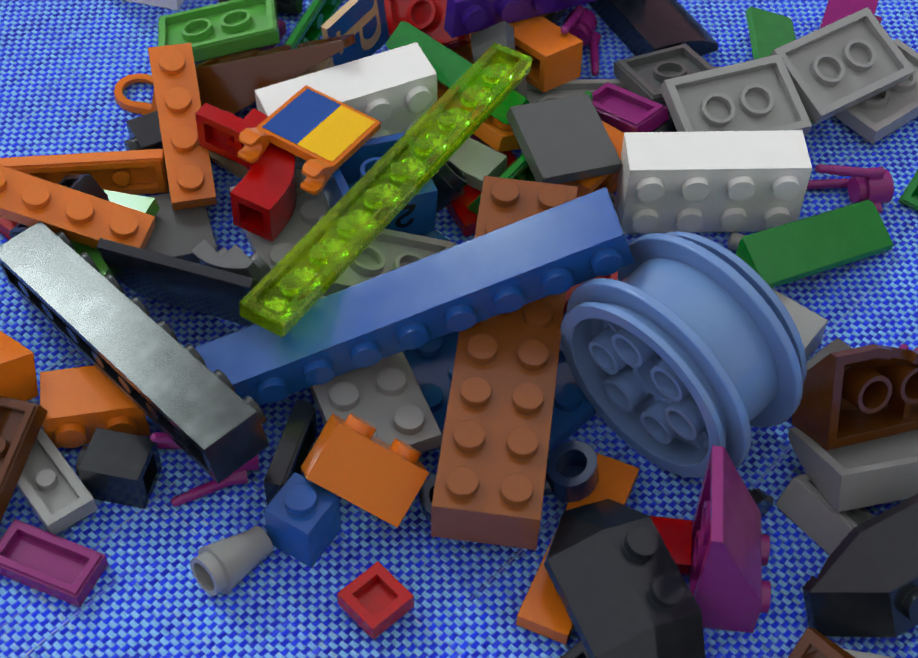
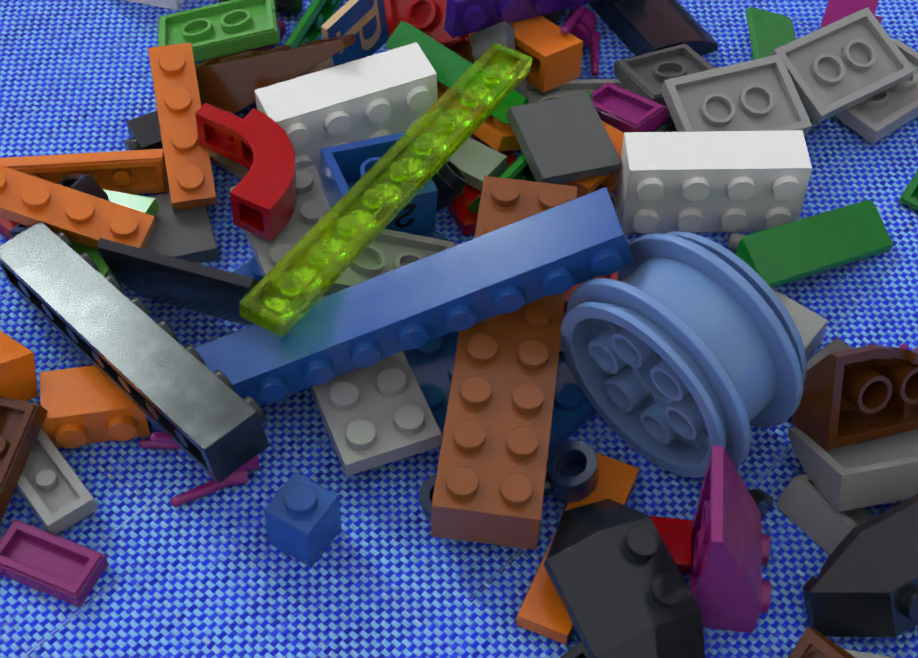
(119, 467): black brick -> none
(133, 106): orange piece -> none
(228, 561): light grey cone -> none
(231, 260): dark grey slope -> none
(292, 449): black tile -> none
(314, 130): flag -> none
(365, 469): orange brick -> none
(375, 600): red plate -> none
(865, 183): magenta plant -> none

